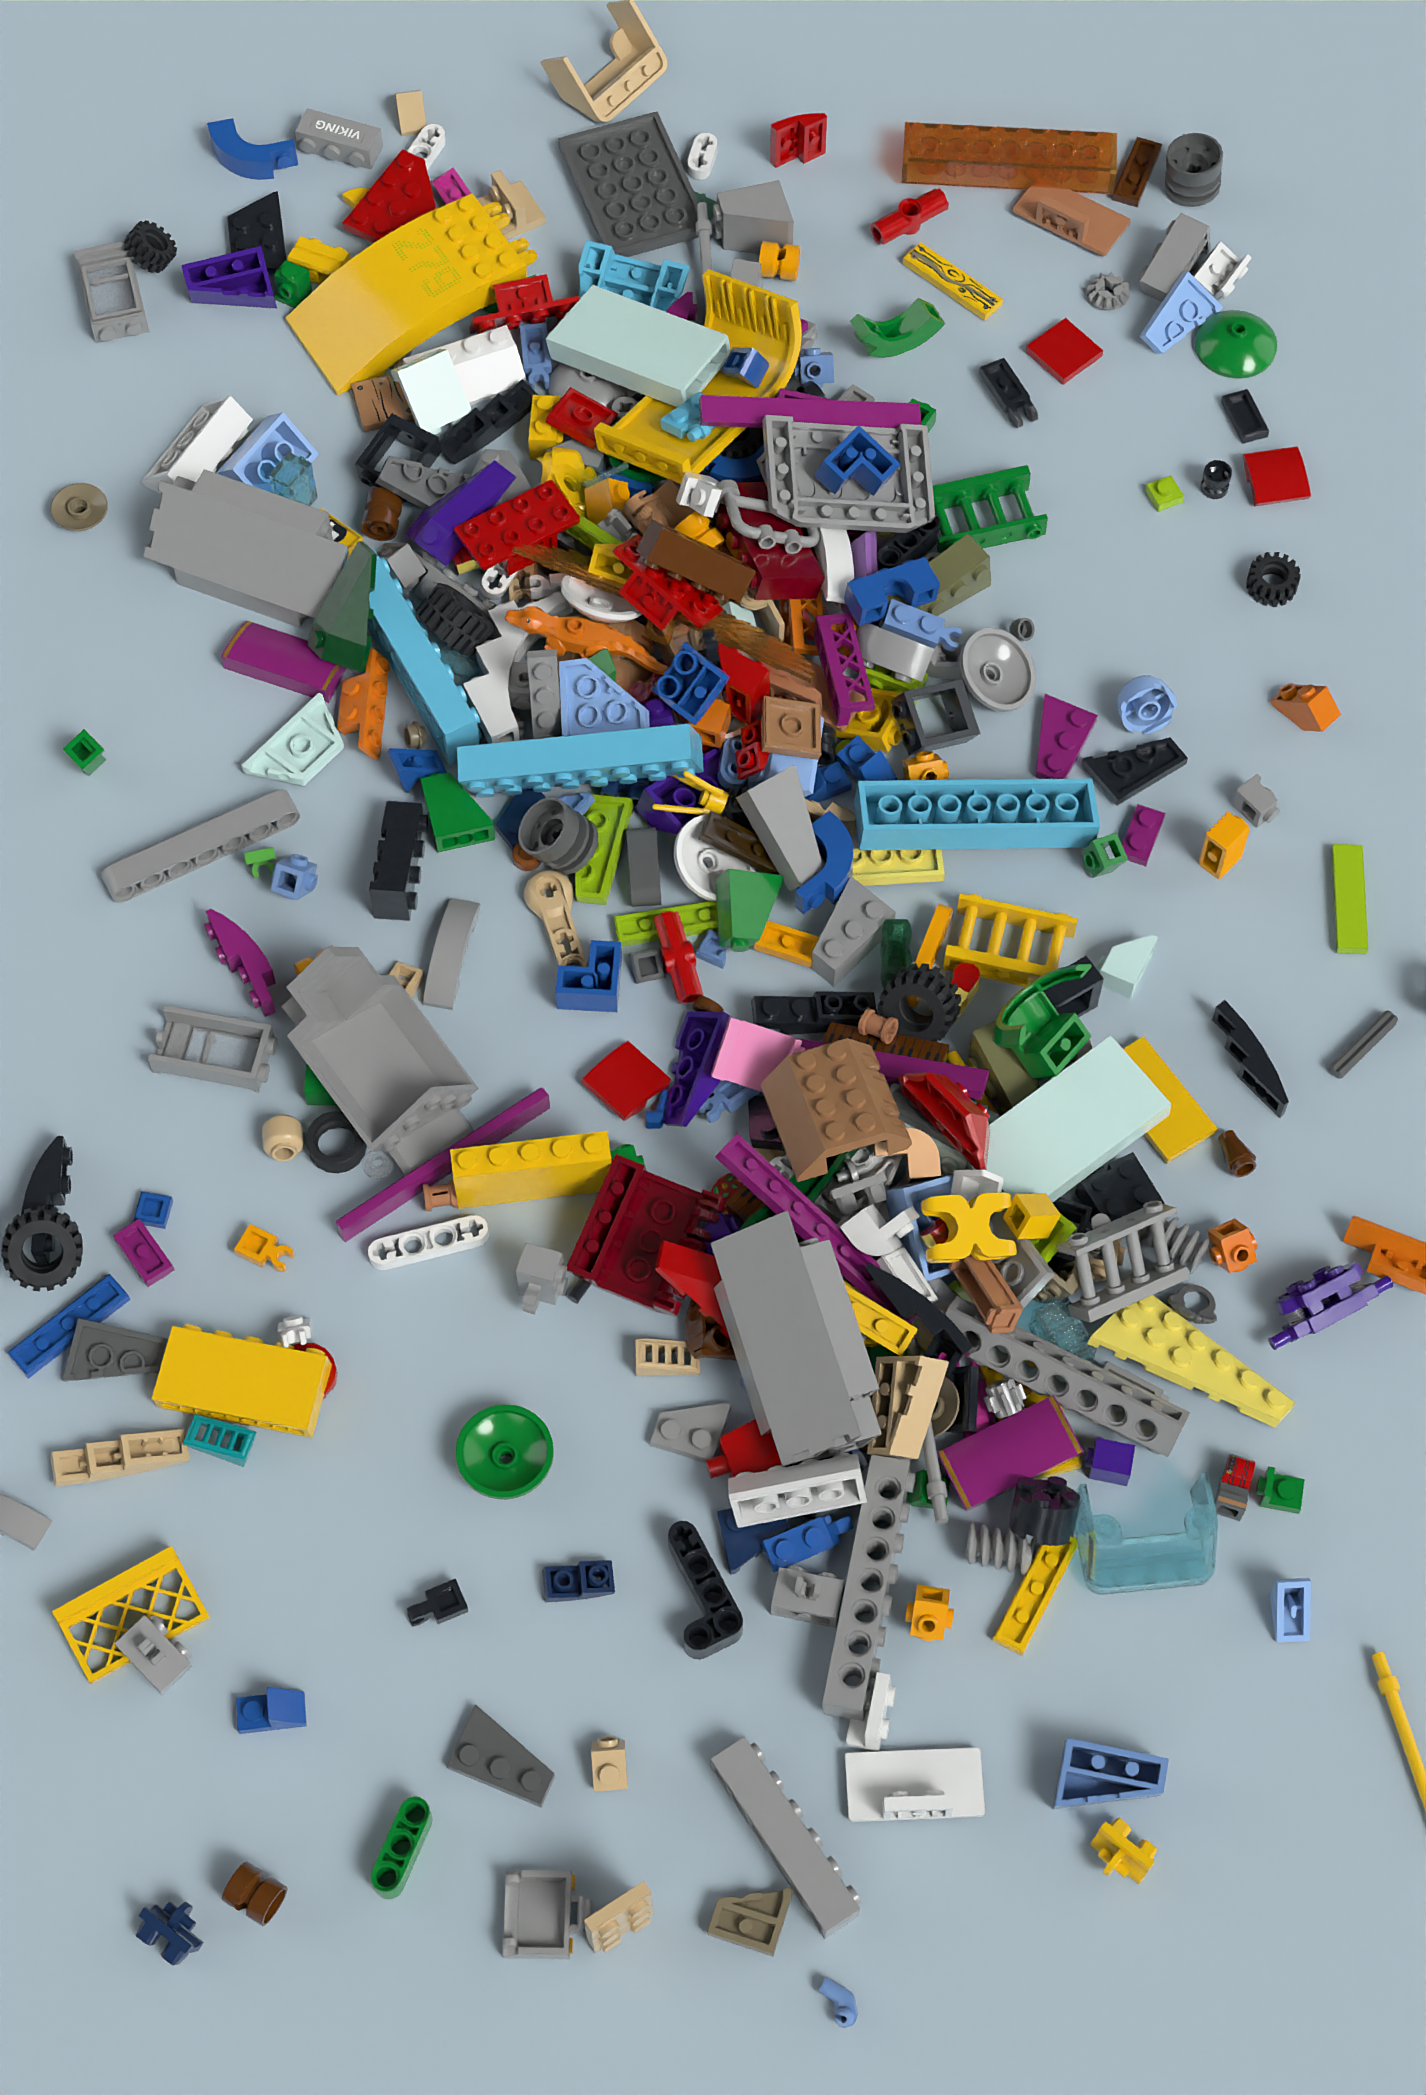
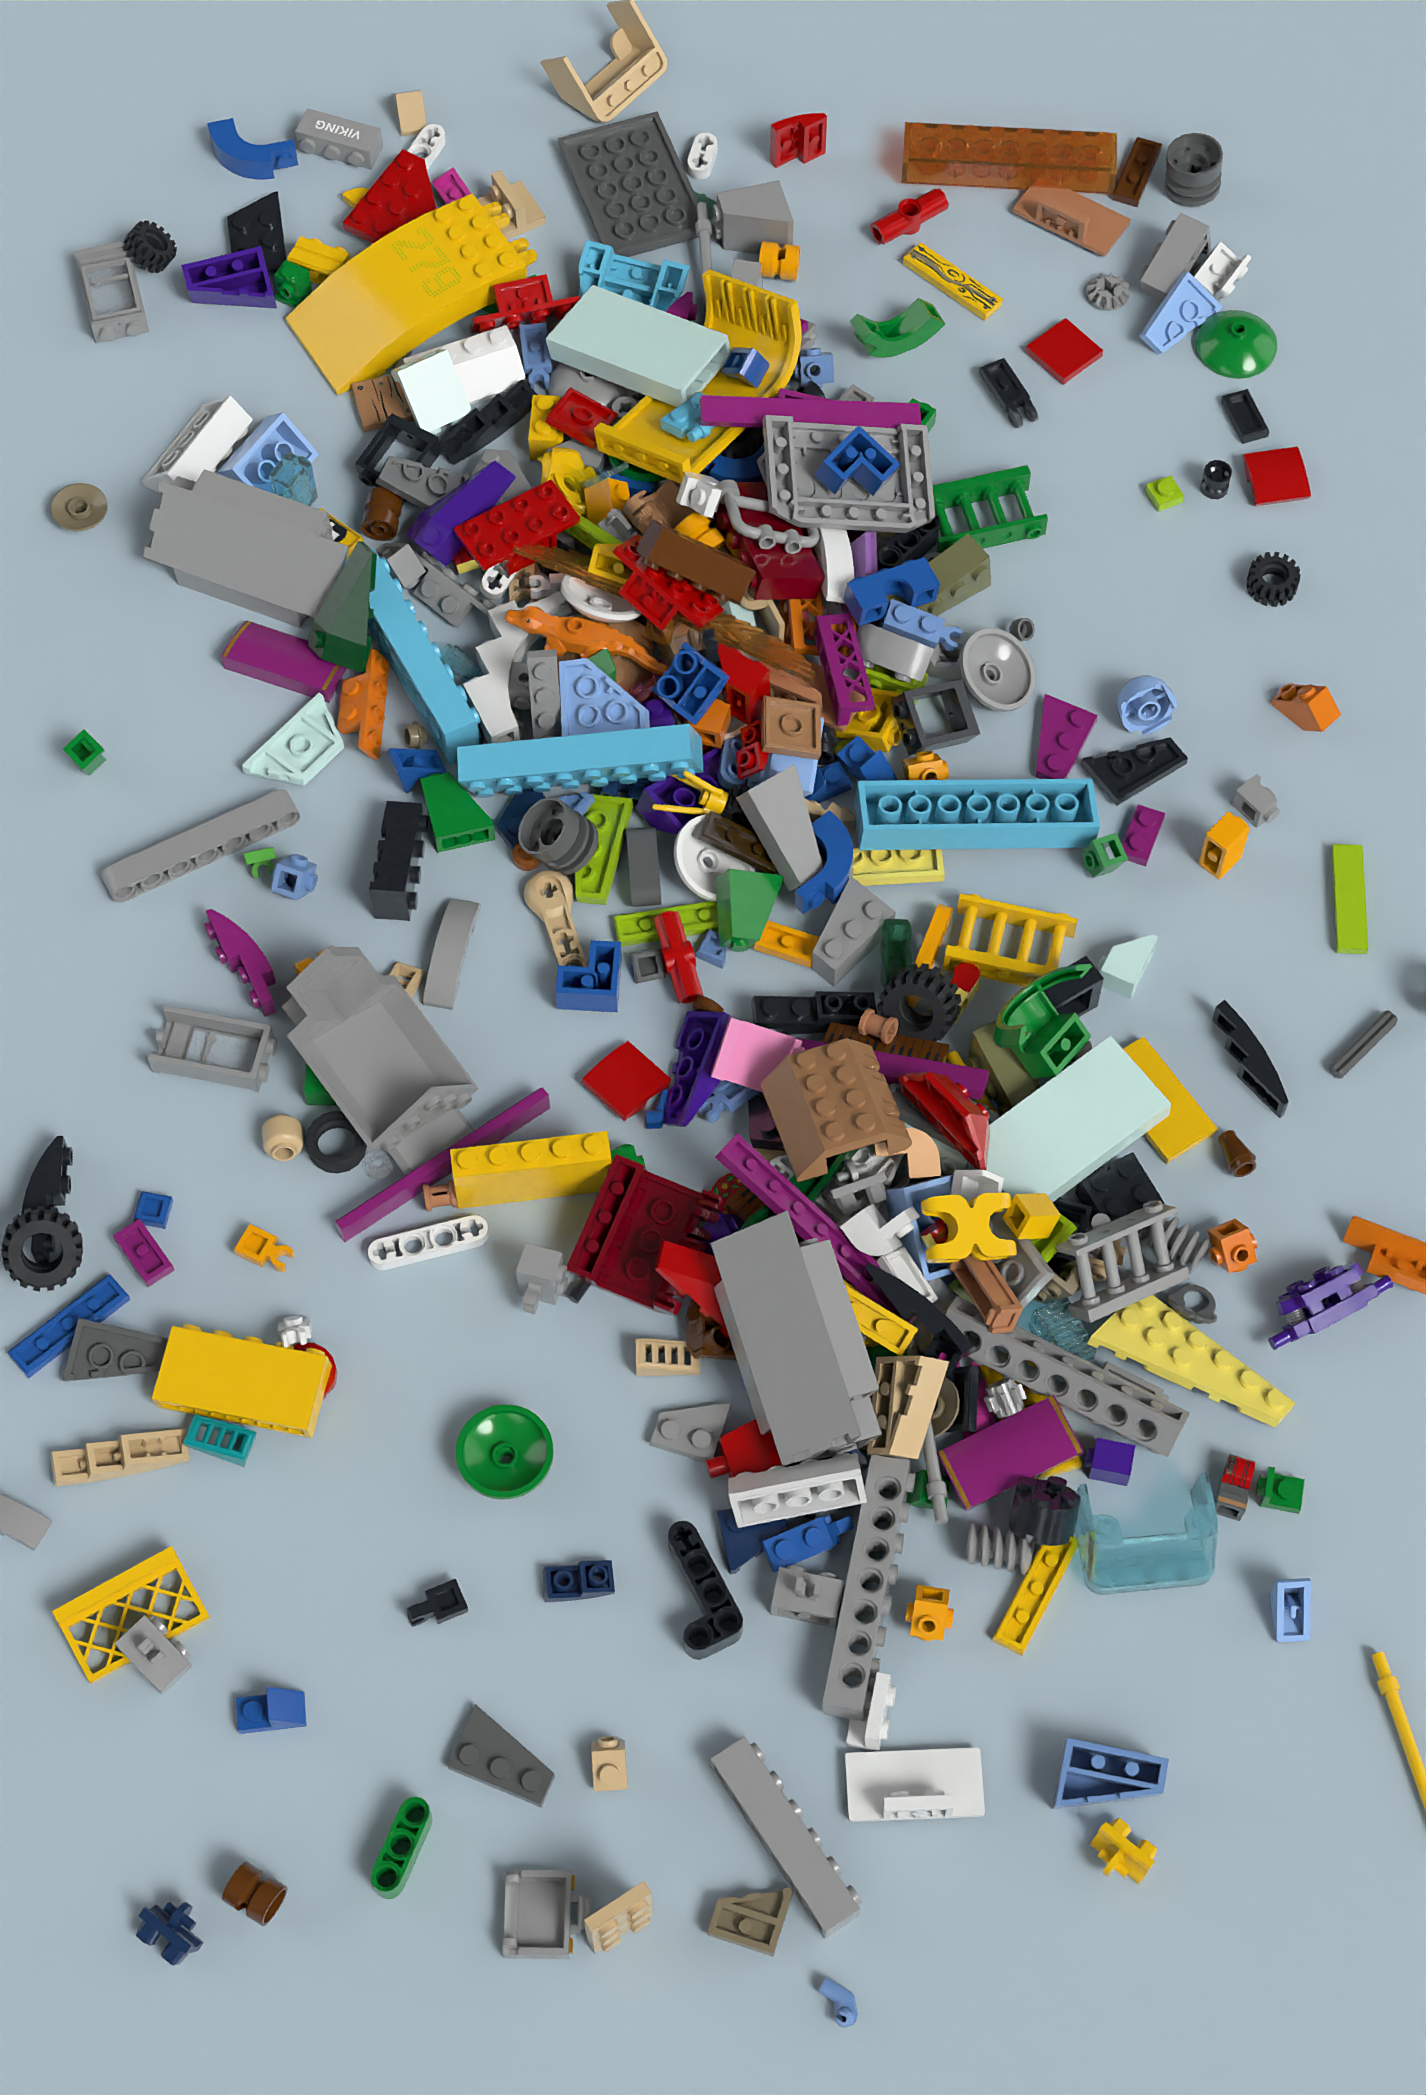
(454, 619): black tyre -> none

